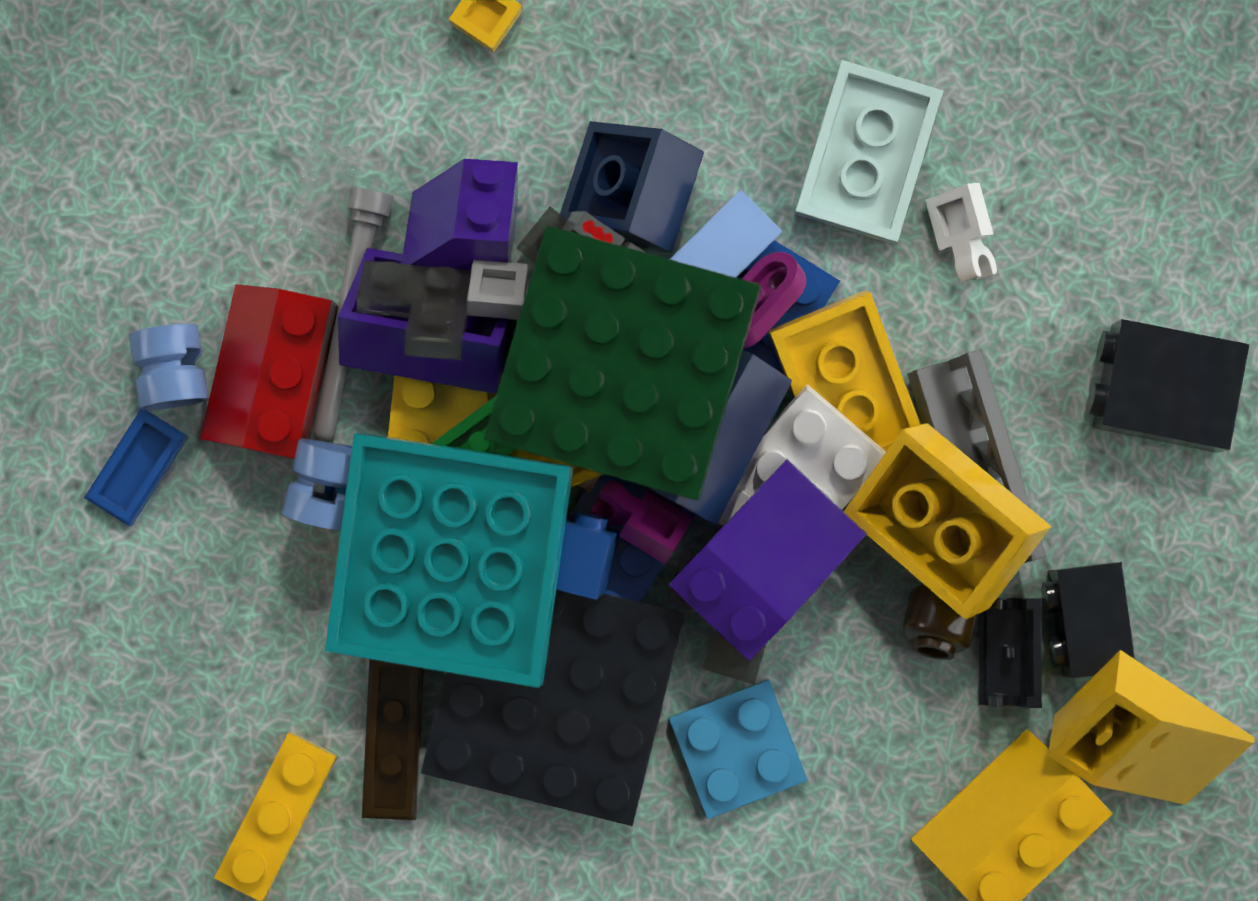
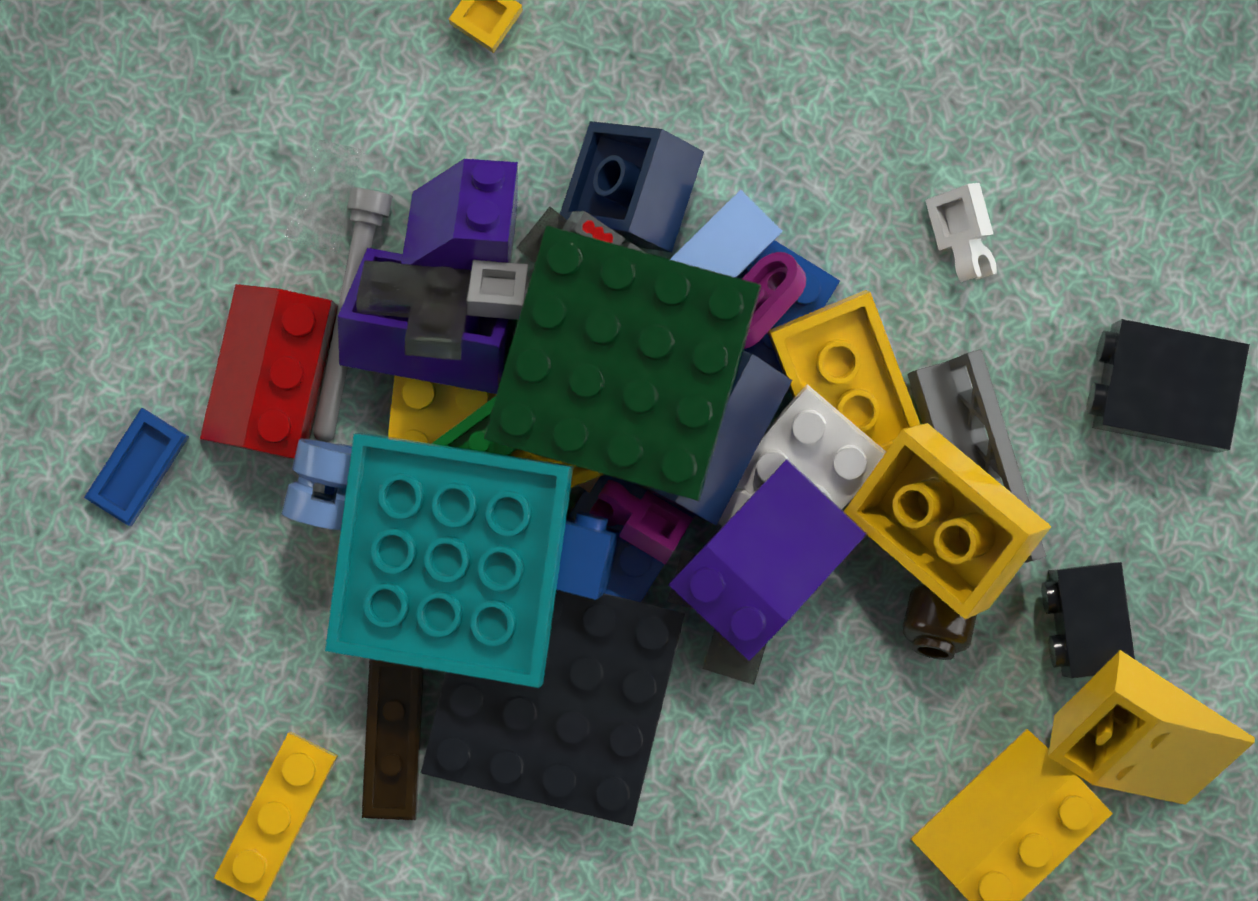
(168, 366): medium blue wheel -> none
(738, 749): dark azure plate -> none
(868, 152): light aqua plate -> none
(1011, 653): black hinge -> none

